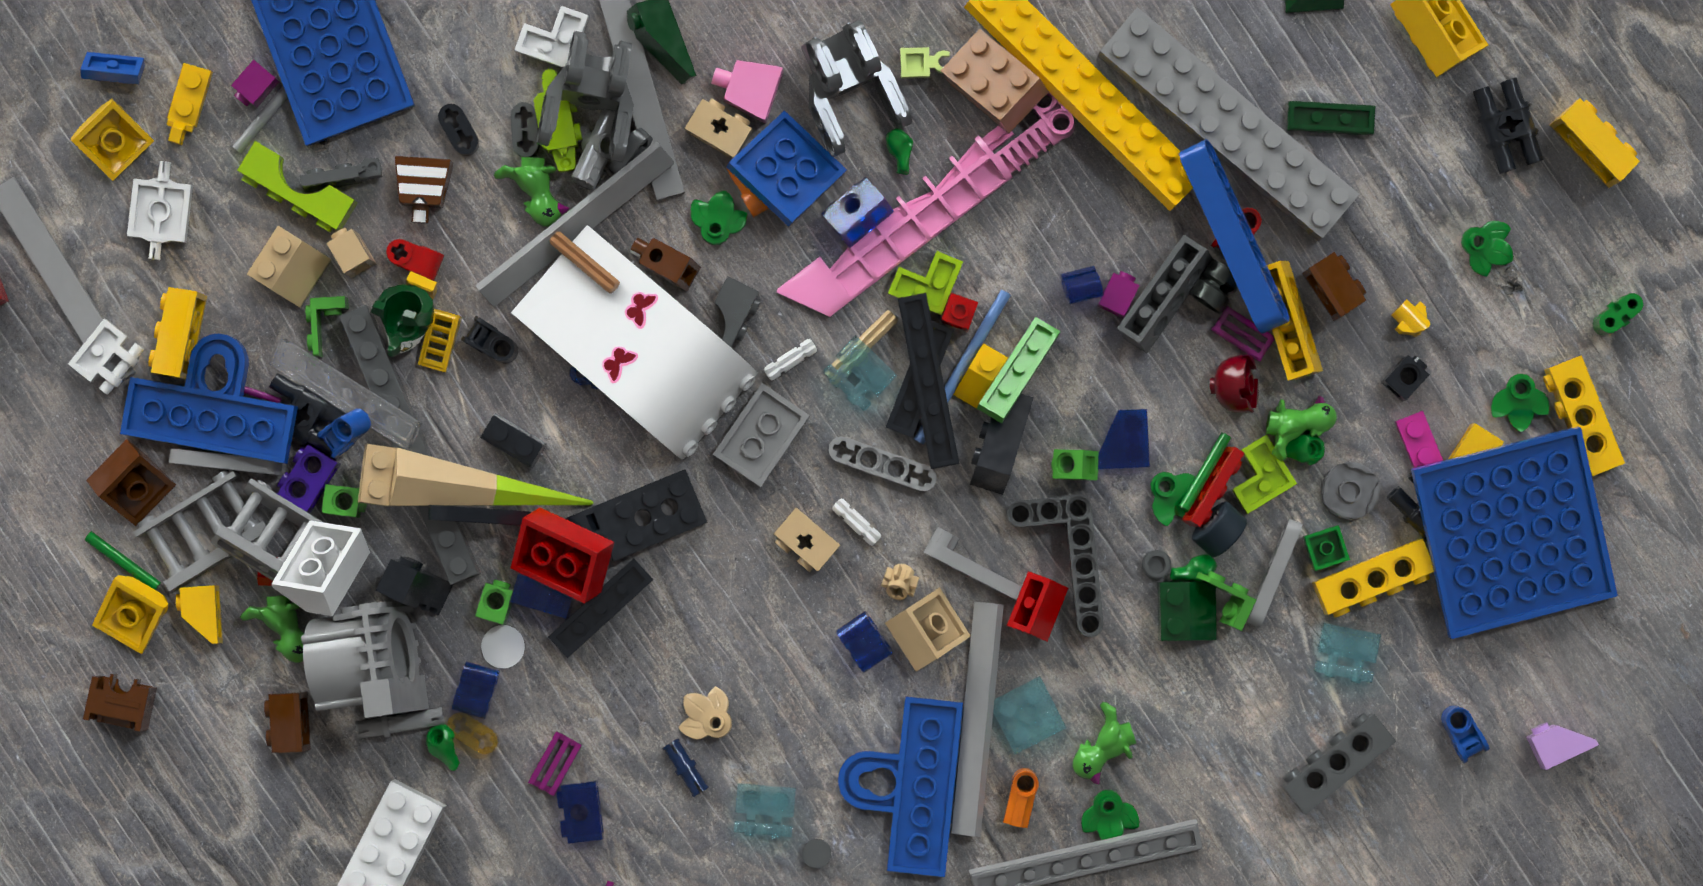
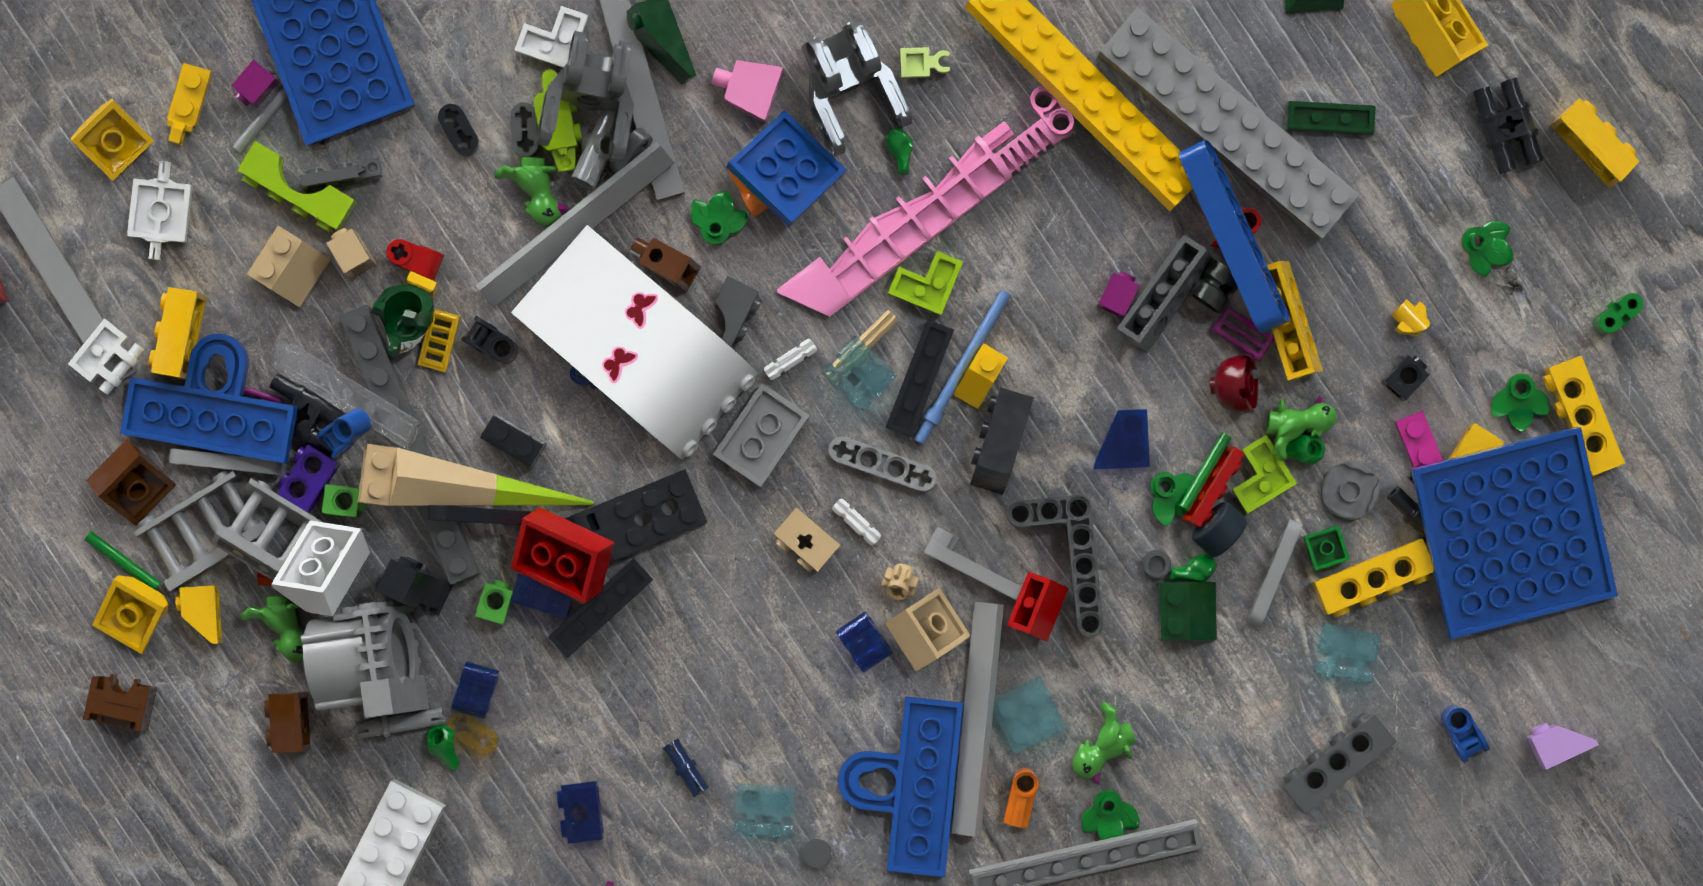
(112, 68): blue plate -> none
(332, 307): bright green bracket -> none
(422, 184): torso -> none
(502, 646): white sticker -> none
(543, 785): magenta tile -> none
(584, 262): medium nougat axle -> none
(702, 127): tan brick -> none
(703, 711): tan plate -> none
(854, 226): clear blue brick -> none
(928, 381): black tile -> none
(959, 312): red brick -> none
(994, 81): medium nougat brick -> none
(1018, 370): plate -> none
(1081, 285): clear blue piece -> none
(1084, 464): bright green brick -> none
(1238, 607): bright green bracket -> none
(1335, 285): reddish brown slope -> none

